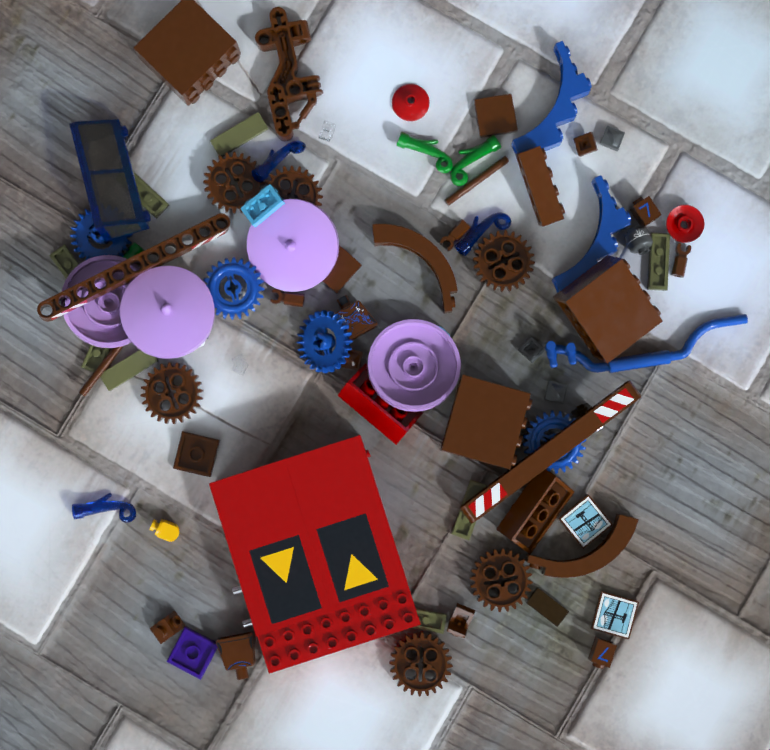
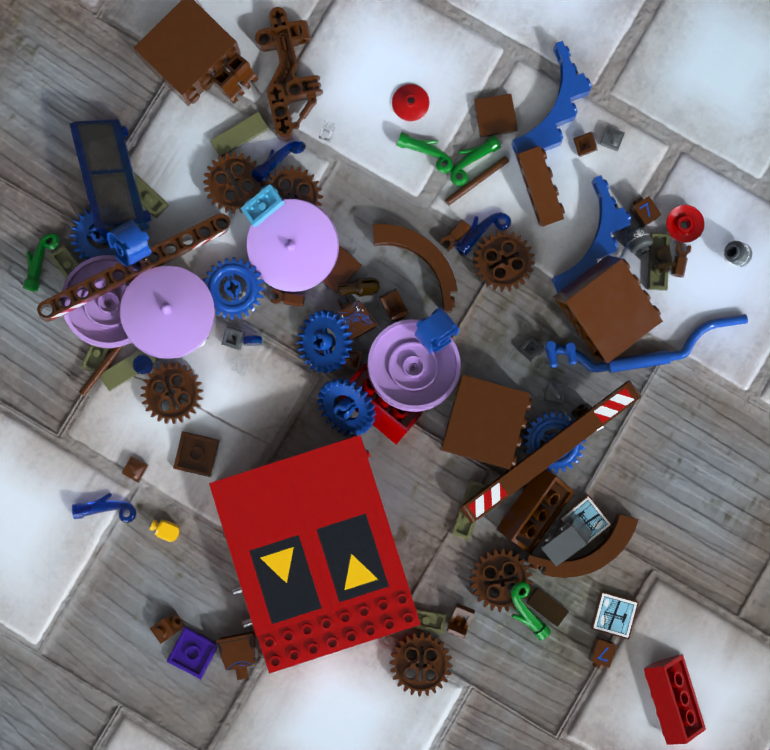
(34, 264): none -> green plant
(129, 243): none -> blue brick
(135, 469): none -> reddish brown tile
(142, 364): none -> clear blue tile
(233, 337): none -> dark grey tile
(239, 72): none -> reddish brown legs
(252, 340): none -> clear blue tile
(341, 413): none -> blue gear
(360, 287): none -> dark brown arm
(393, 305): none -> reddish brown bracket
(436, 331): none -> blue brick
(526, 616): none -> green plant
(566, 540): none -> dark grey brick
(661, 259): none -> dark brown bracket
(674, 700): none -> red slope
(737, 253): none -> dark grey head

